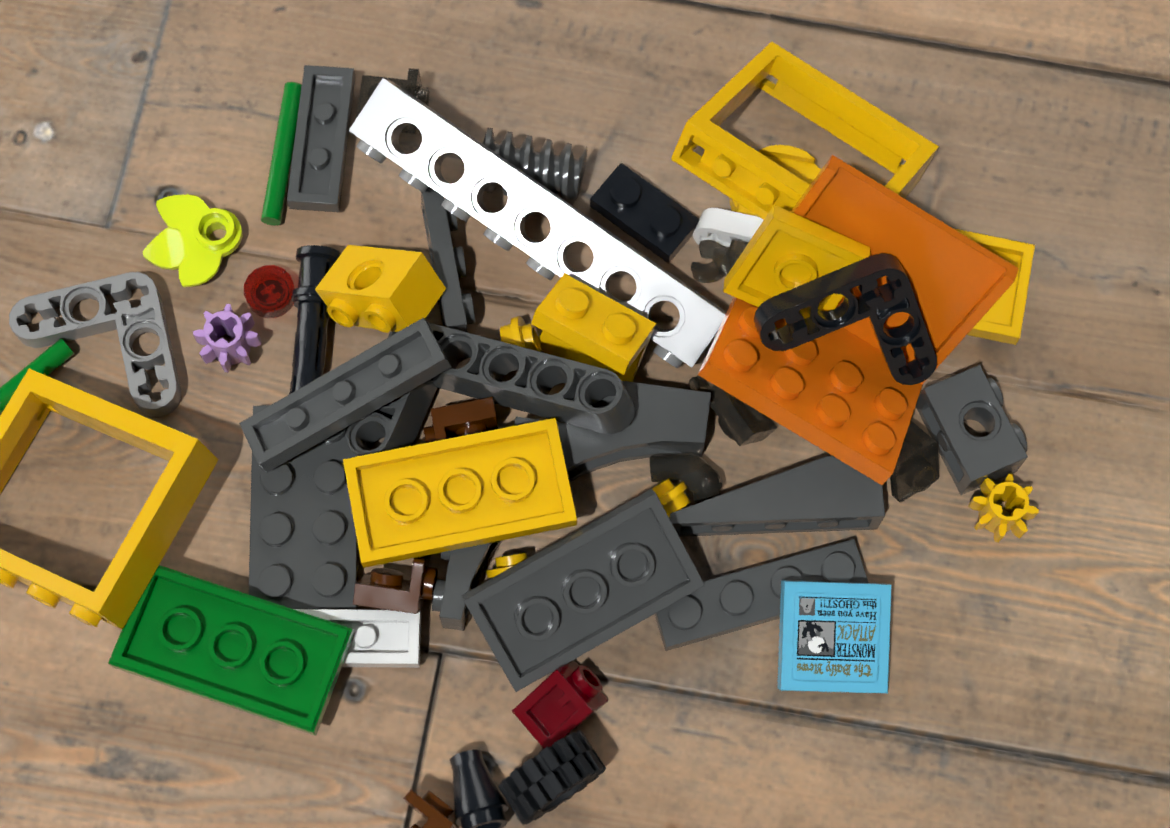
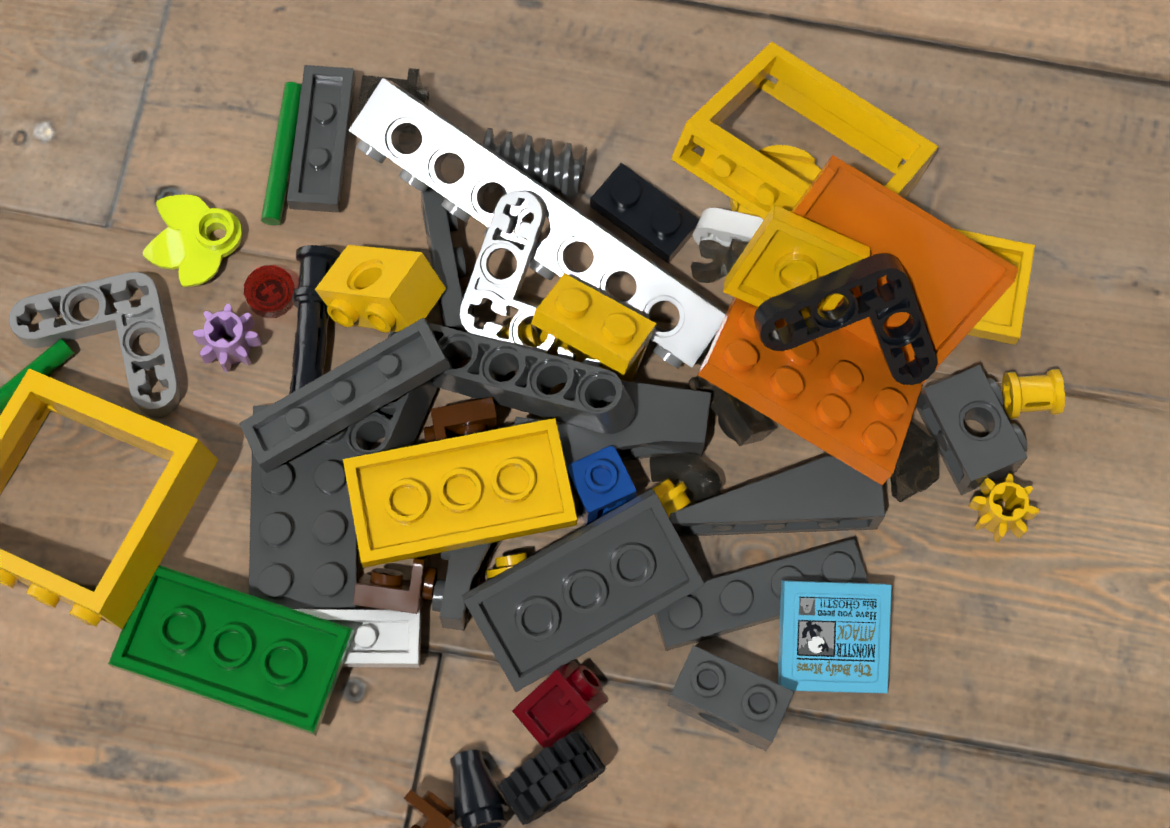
(506, 291): none -> beam
(601, 483): none -> blue bracket
(730, 698): none -> dark grey brick
(1033, 393): none -> yellow bush

